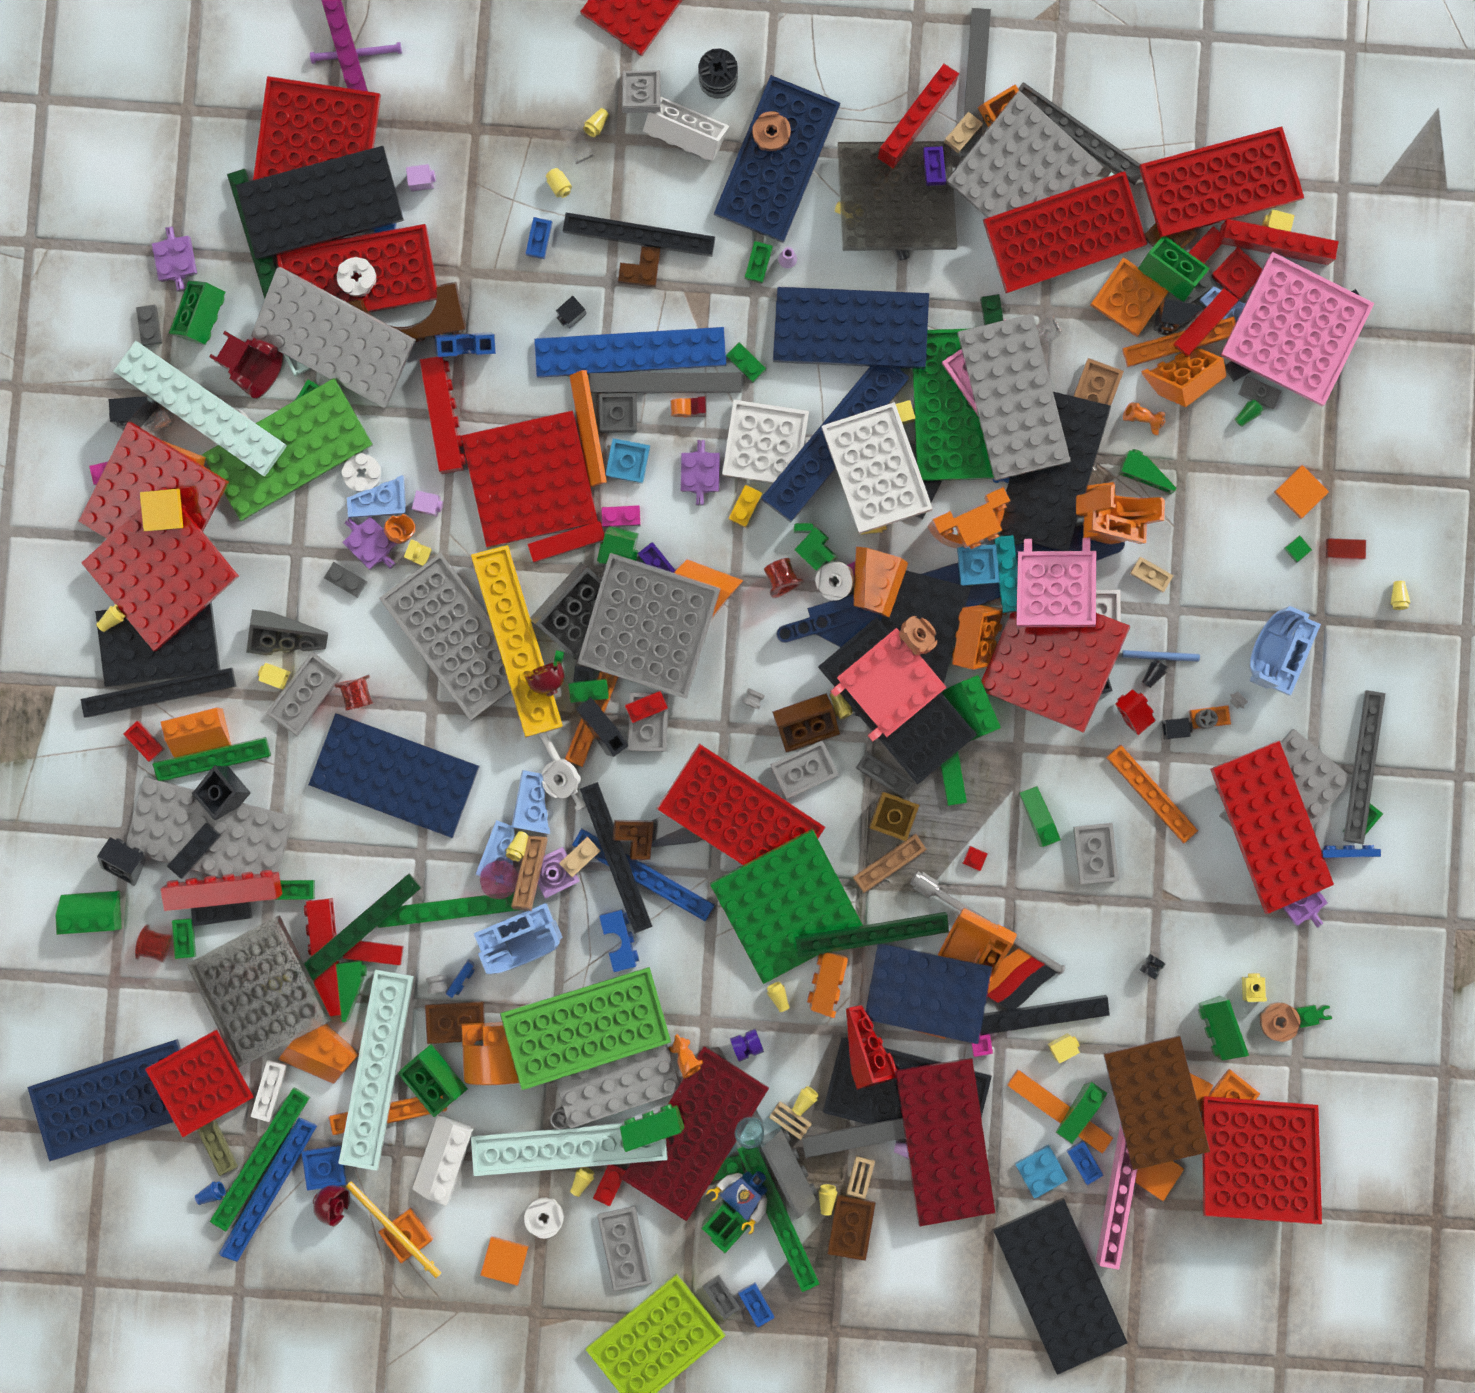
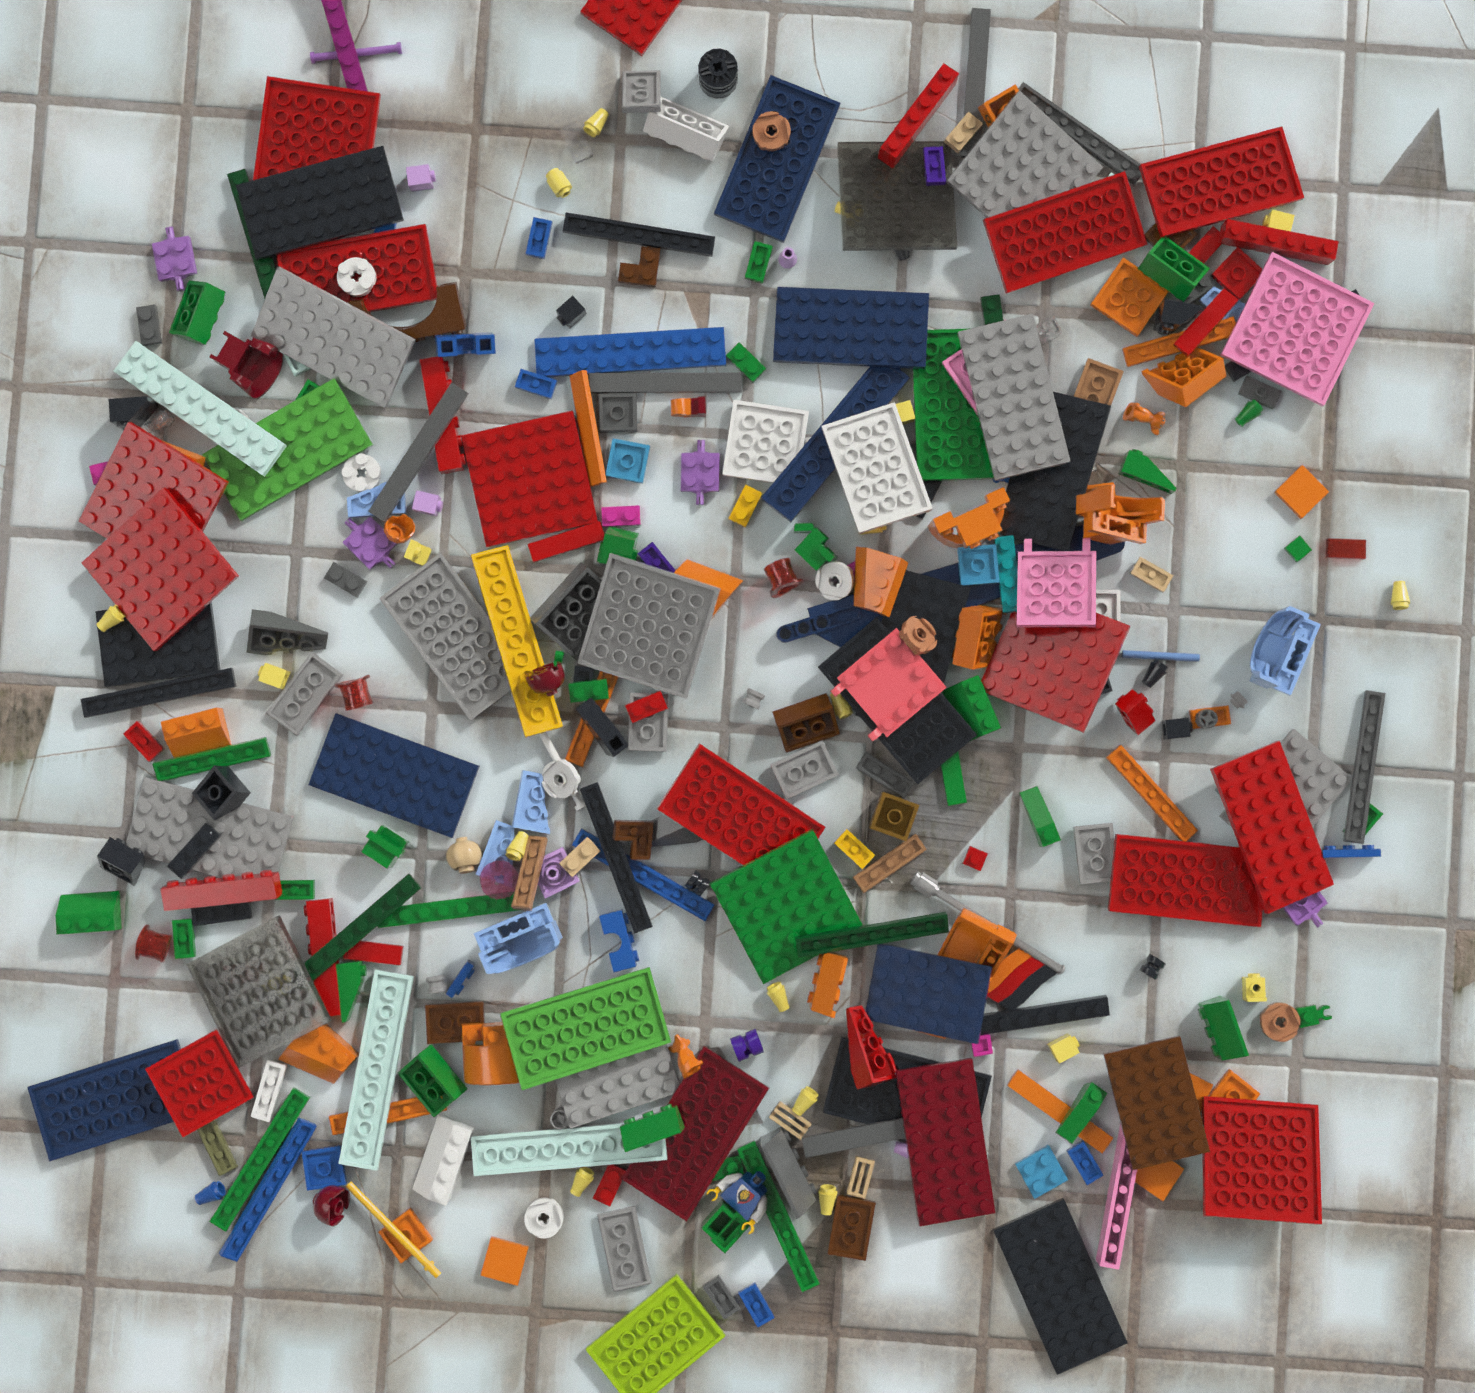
(161, 510): yellow tile -> none
(384, 846): none -> green plate
(418, 452): none -> dark grey tile
(464, 855): none -> tan plant
(536, 384): none -> blue plate
(697, 883): none -> black wheel
(749, 1132): clear light blue hair -> none
(854, 849): none -> yellow plate
(1182, 881): none -> red plate

